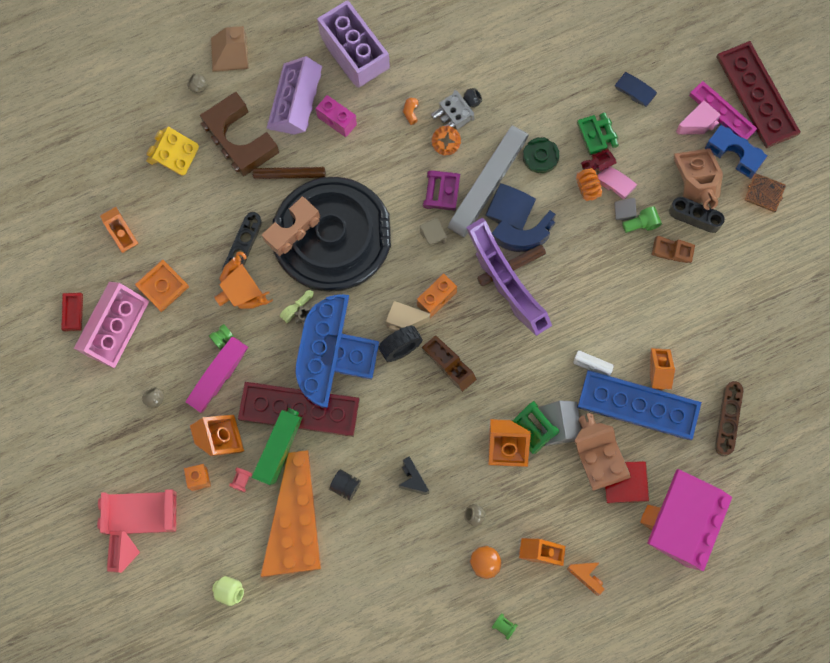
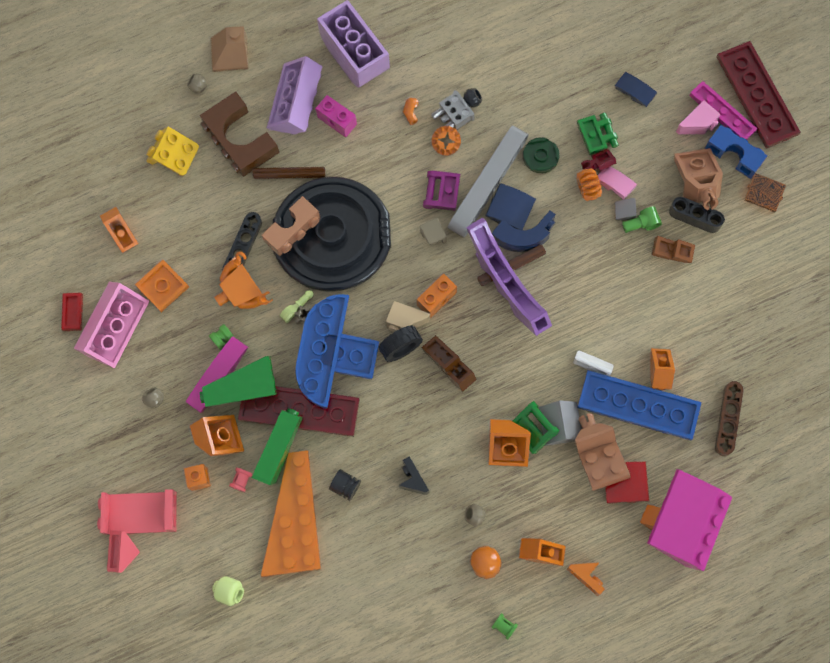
(243, 384): none -> green slope

